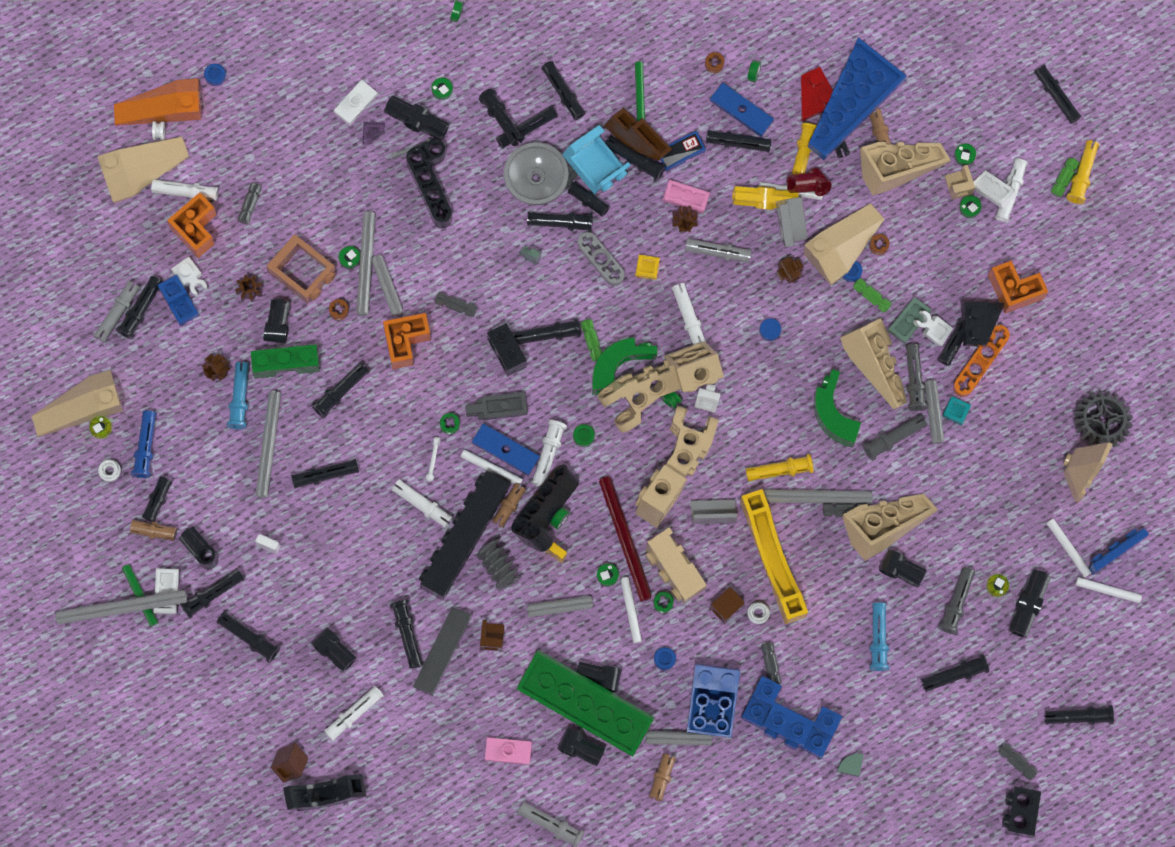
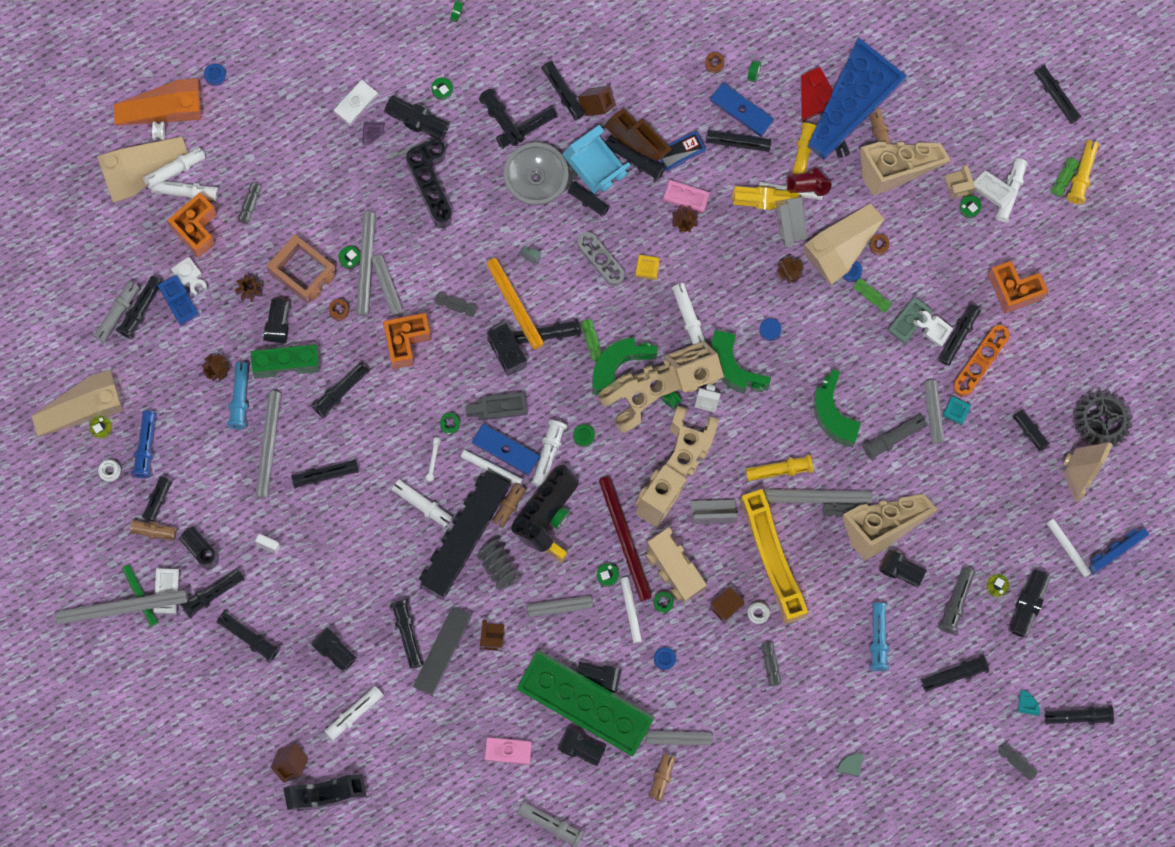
(182, 163): none -> white pin
(514, 304): none -> light orange axle
(570, 221): black pin -> none
(597, 100): none -> reddish brown panel
(639, 84): green bar -> none
(713, 700): blue slope -> none
(717, 250): light grey pin -> none
(734, 376): none -> green arch
(788, 725): blue bracket -> none
(870, 353): tan wedge -> none
(915, 388): dark grey pin -> none
(965, 154): green tile -> none
(979, 322): black wing -> none
(1027, 704): none -> teal tile
(1028, 814): black brick -> none
(1031, 430): none -> black pin
(1102, 588): white bar -> none

